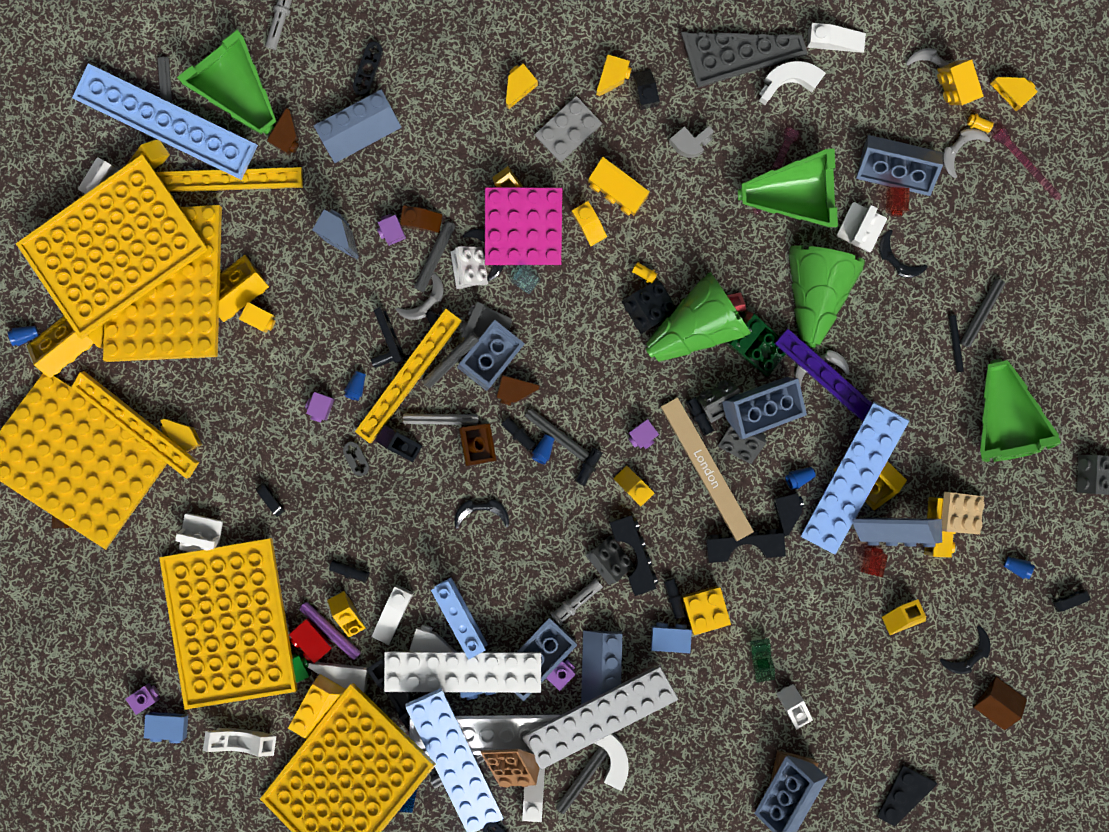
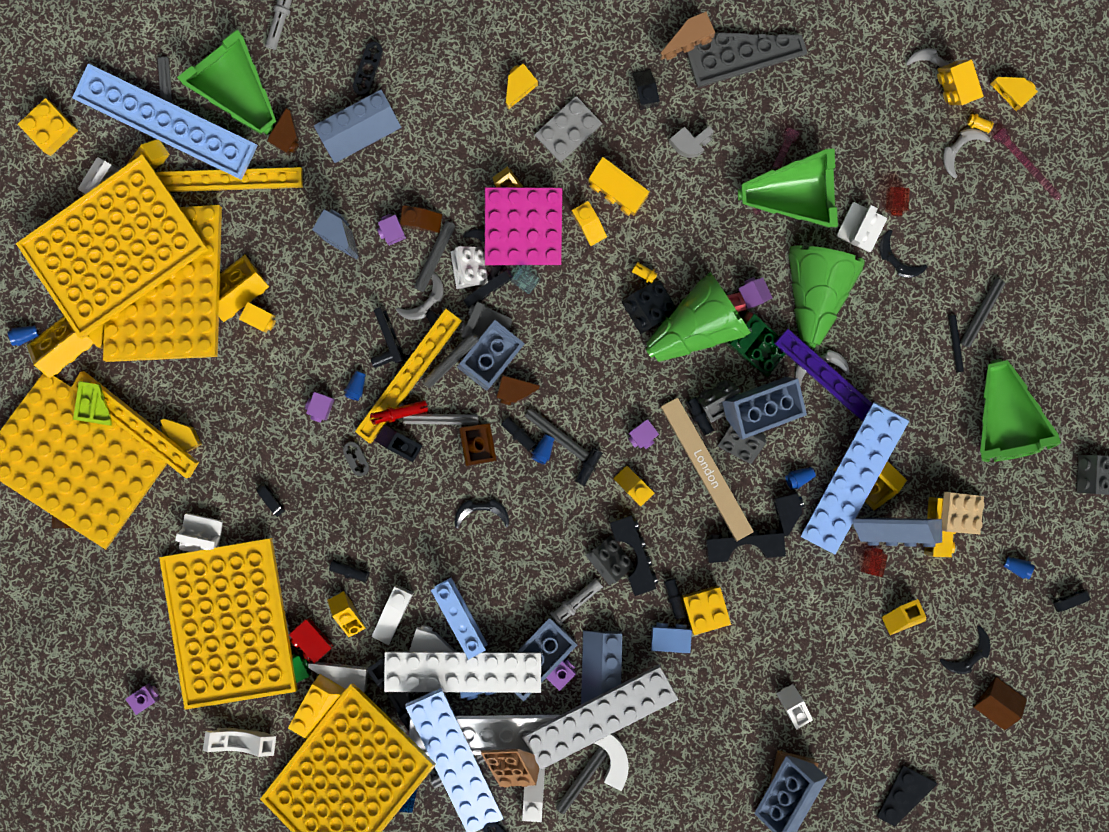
(47, 127): none -> yellow brick
(91, 404): none -> lime wing
(166, 727): medium blue brick -> none
(330, 630): medium lavender axle -> none
(391, 414): none -> red pin
(492, 285): none -> black beam
(613, 74): yellow slope -> none
(693, 32): none -> medium nougat slope
(755, 292): none -> medium lavender brick
(762, 660): clear green slope -> none
(796, 72): white arch -> none
(835, 38): white slope -> none
(899, 165): sand blue slope -> none

